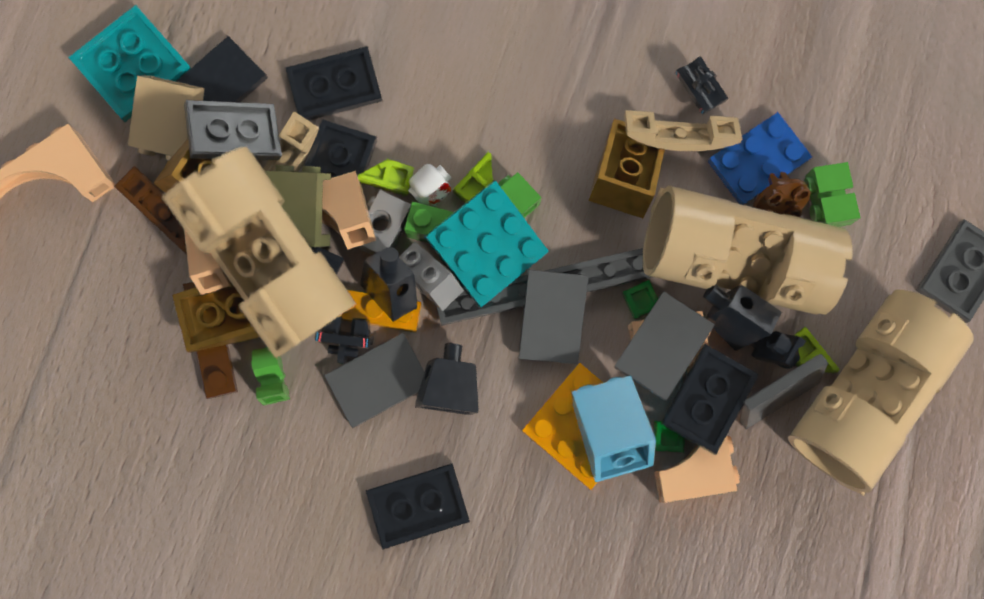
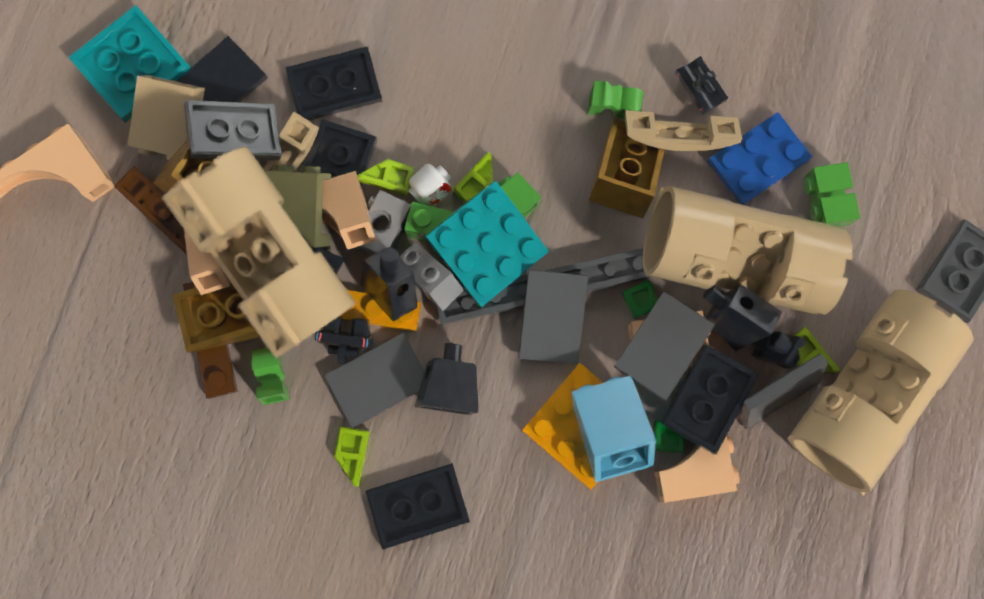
(351, 452): none -> lime tile
(615, 98): none -> bright green leg
(783, 195): reddish brown plate -> none

